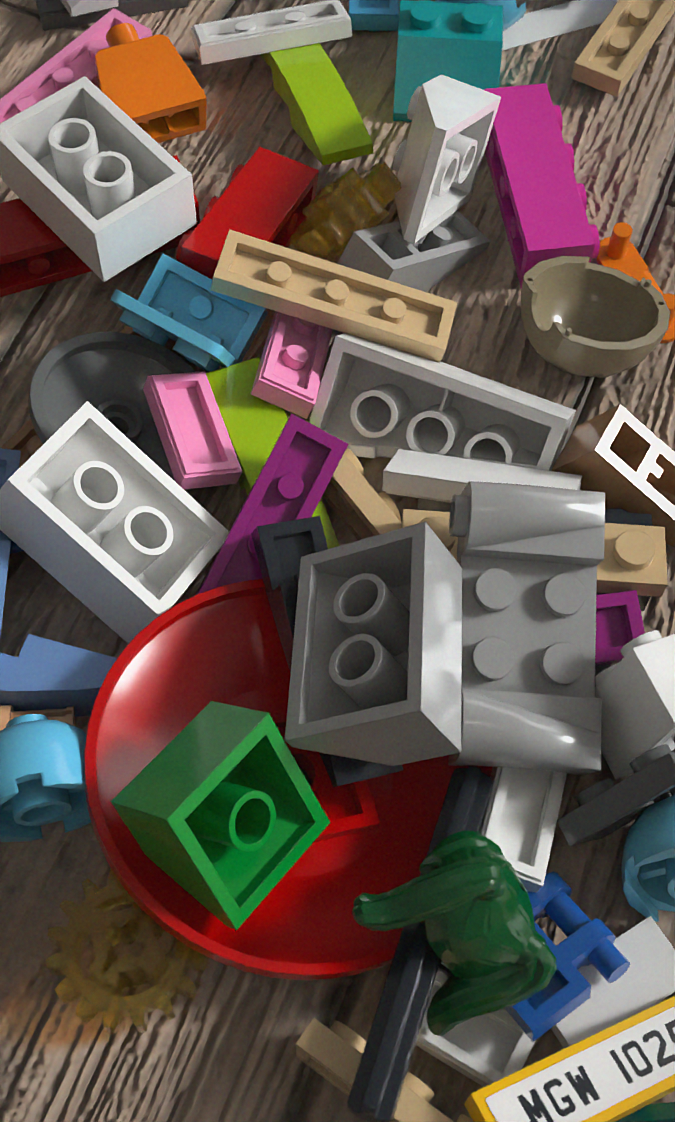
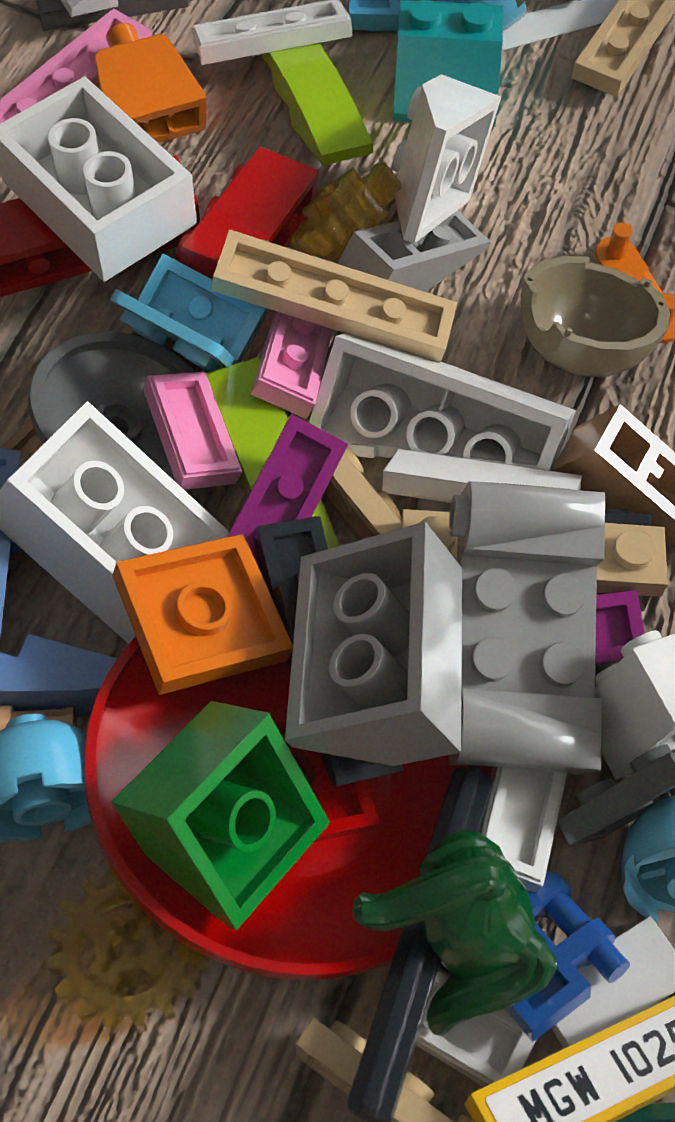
(201, 613): none -> orange plate
(536, 180): dark pink brick -> none

